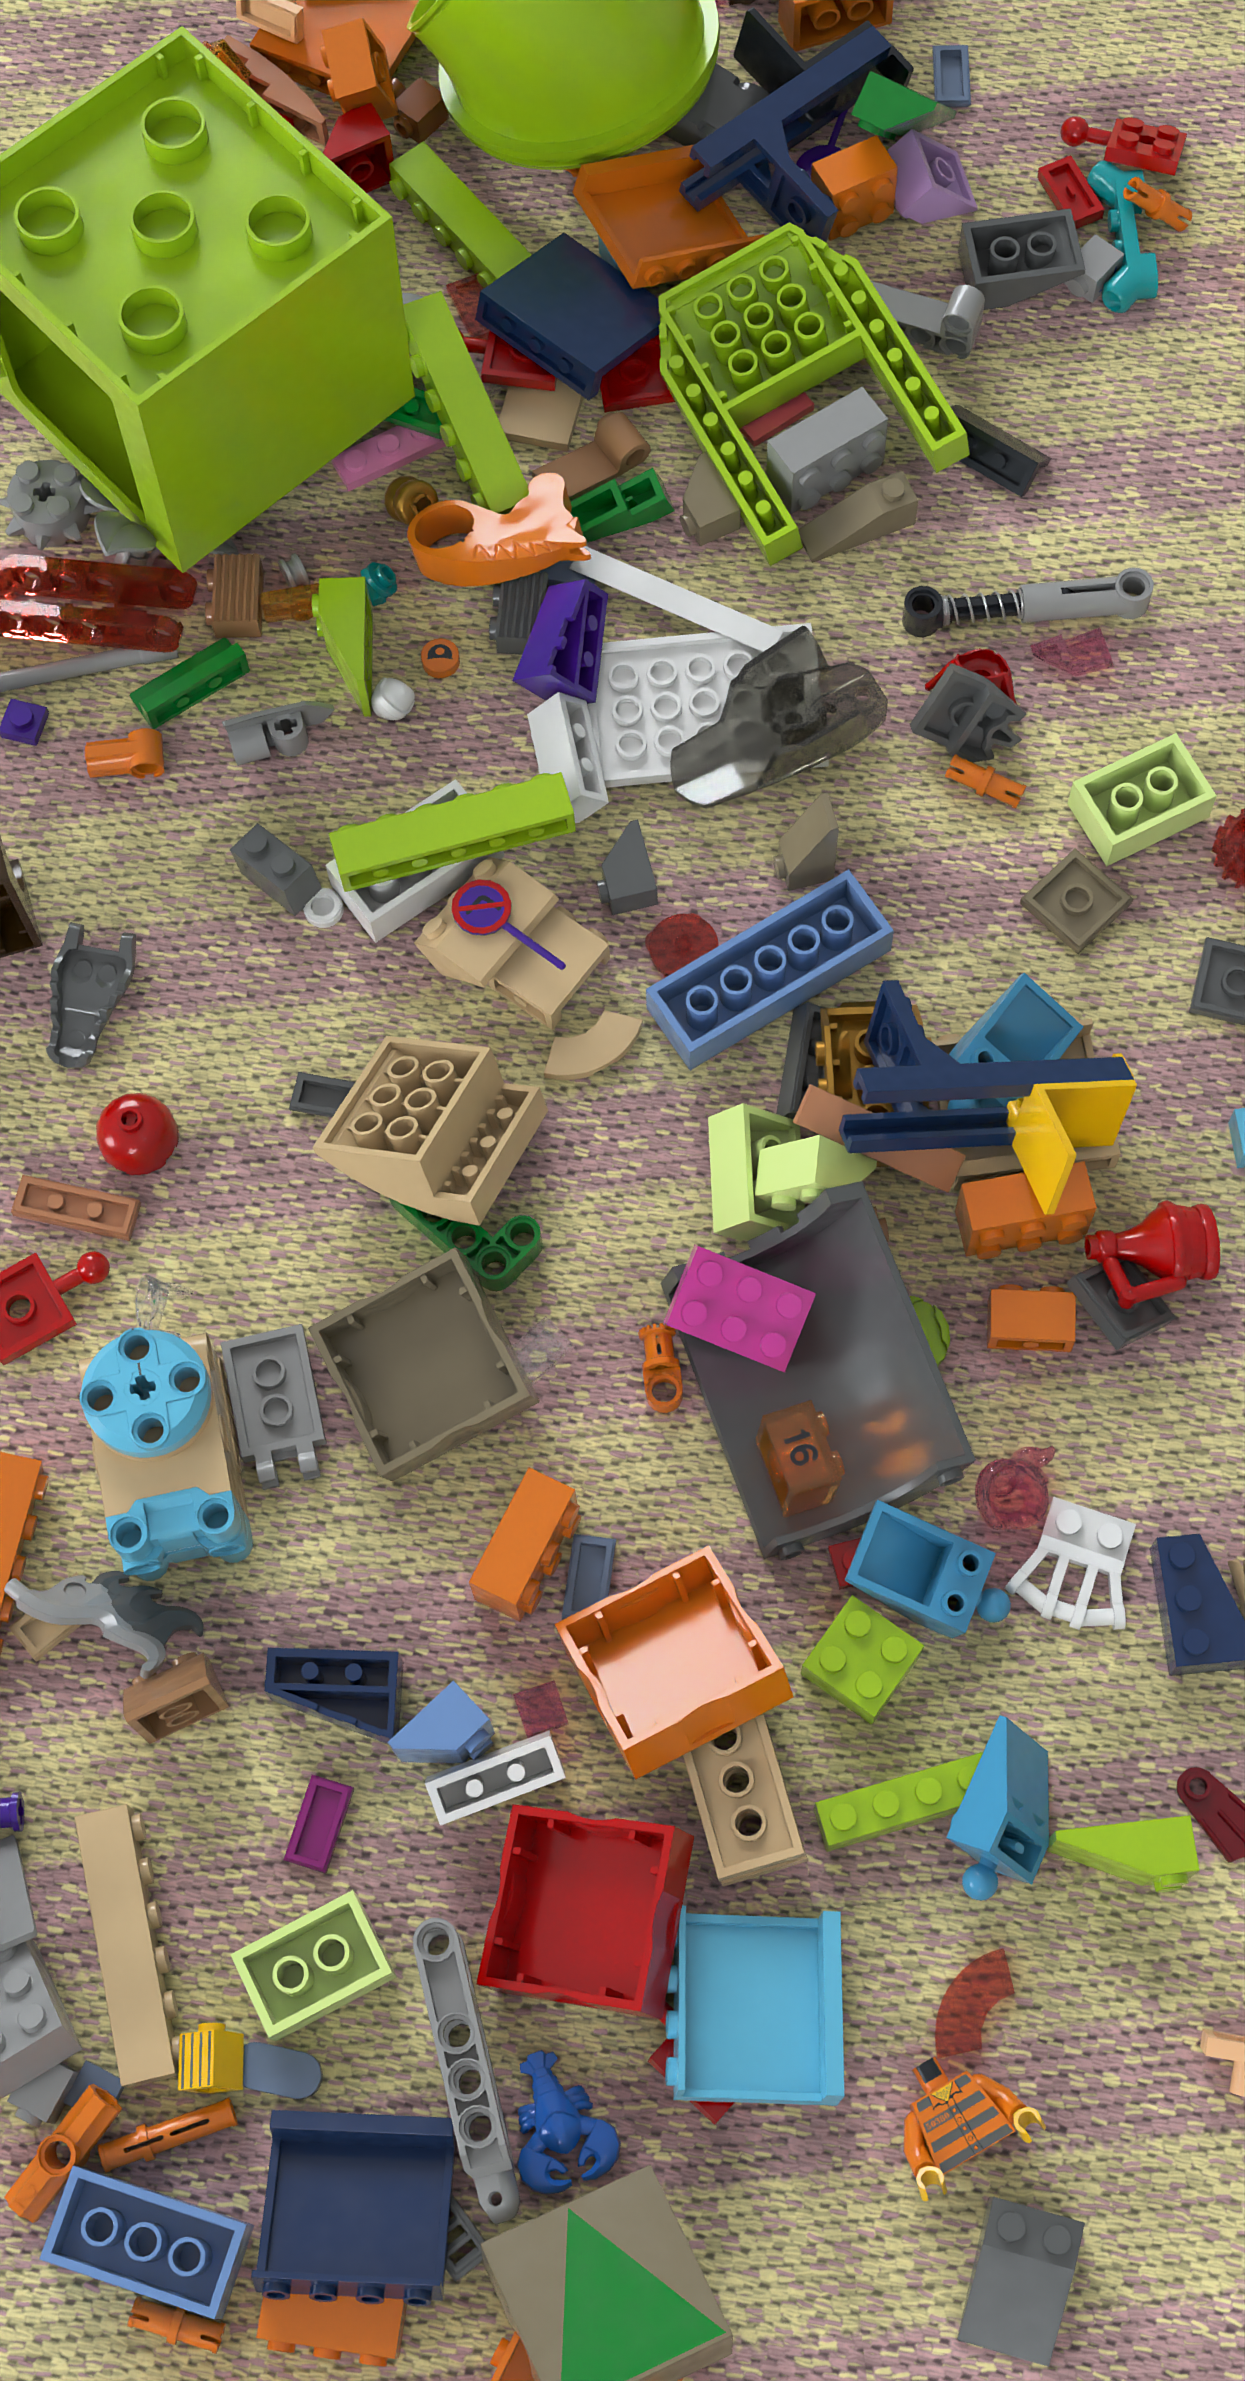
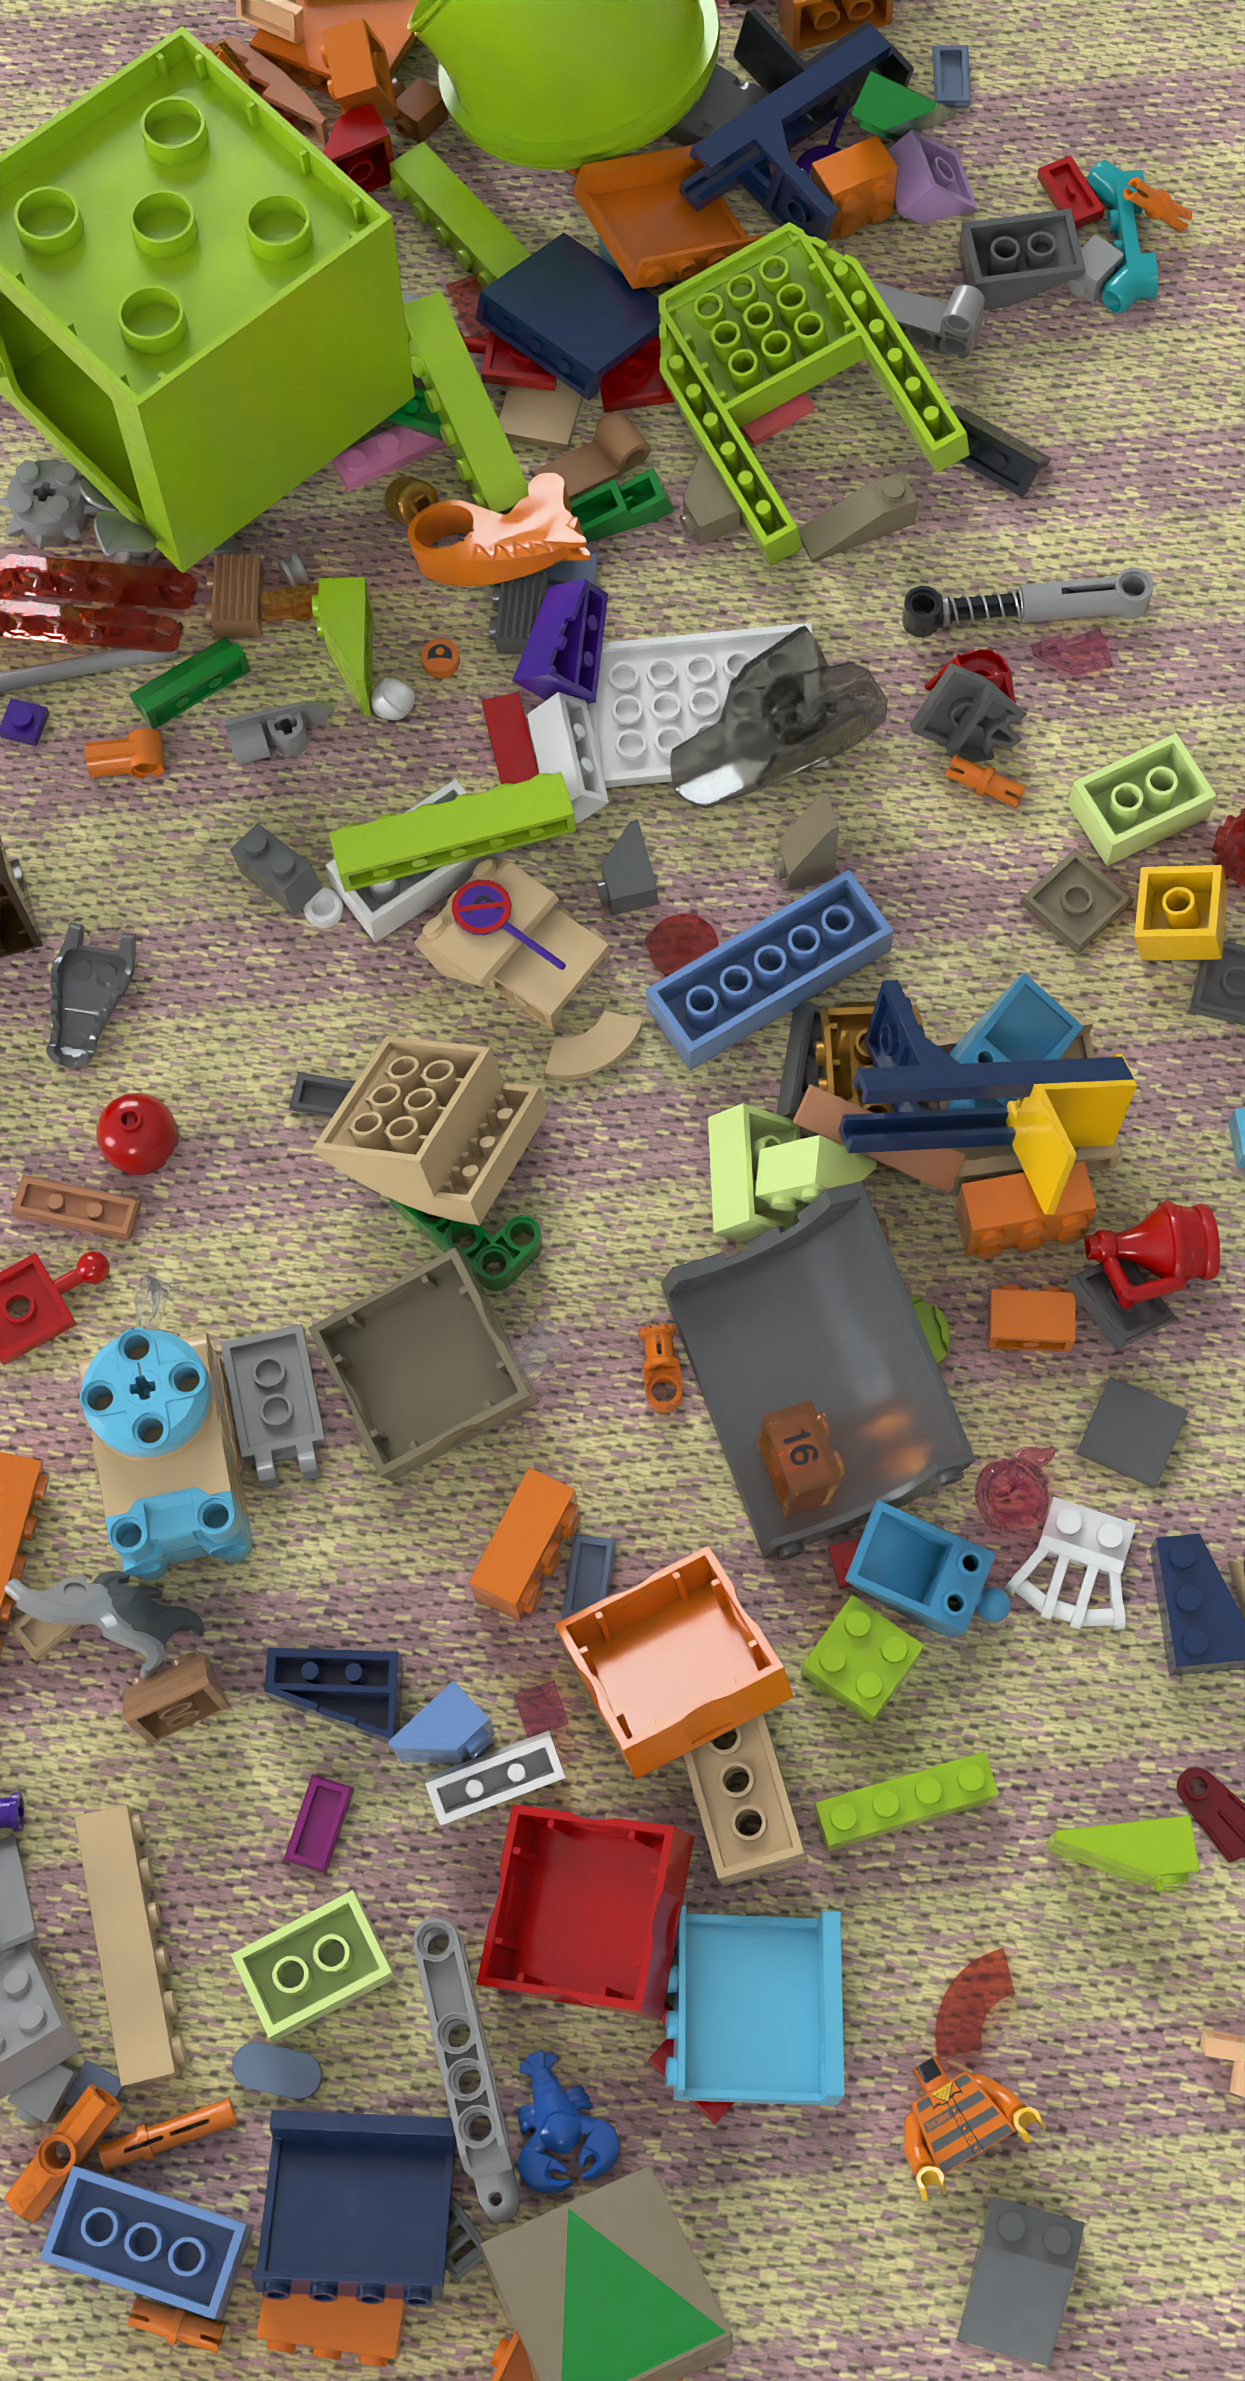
(211, 2060): yellow brick -> none
(380, 582): teal plate -> none
(510, 738): none -> red tile
(678, 600): white sticker -> none
(739, 1308): dark pink brick -> none
(827, 450): light grey brick -> none
(1004, 1812): dark azure slope -> none
(1131, 143): red plate -> none
(1132, 1432): none -> dark grey tile
(1181, 913): none -> yellow brick

